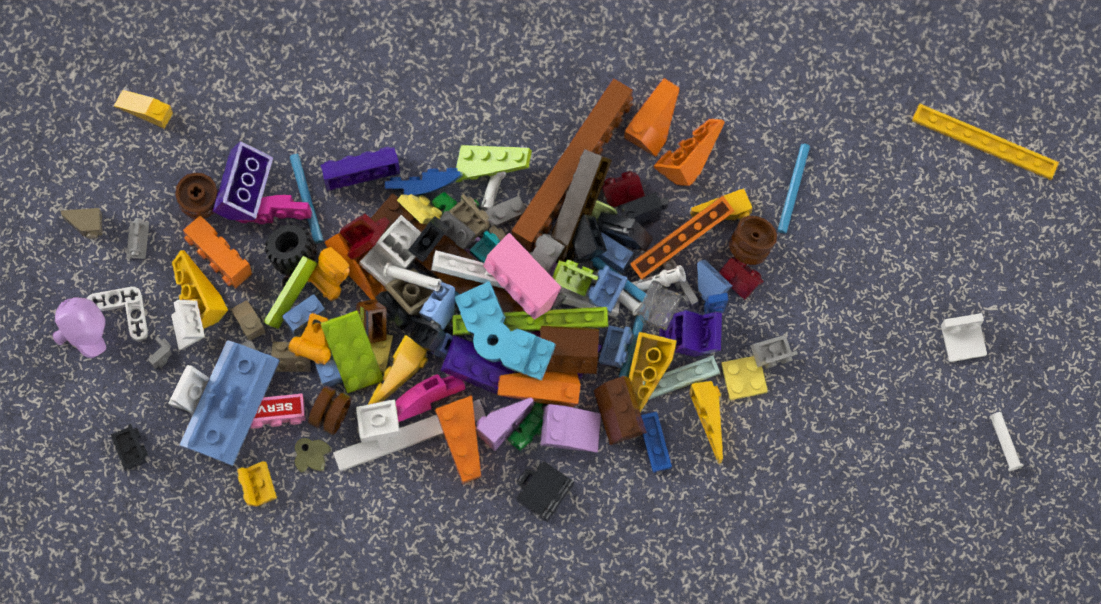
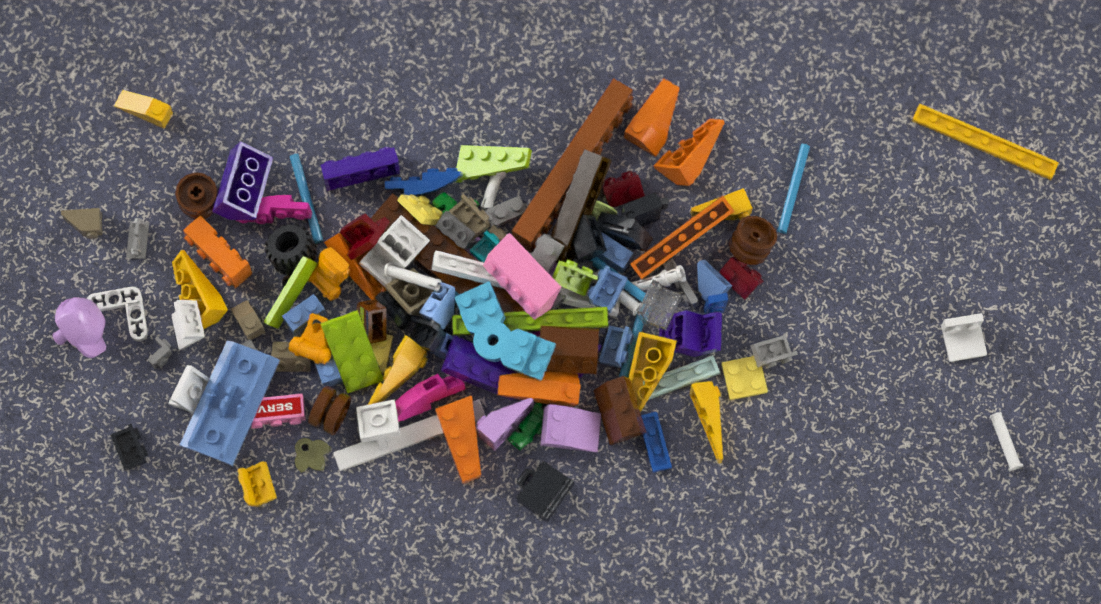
(428, 238): black slope -> none

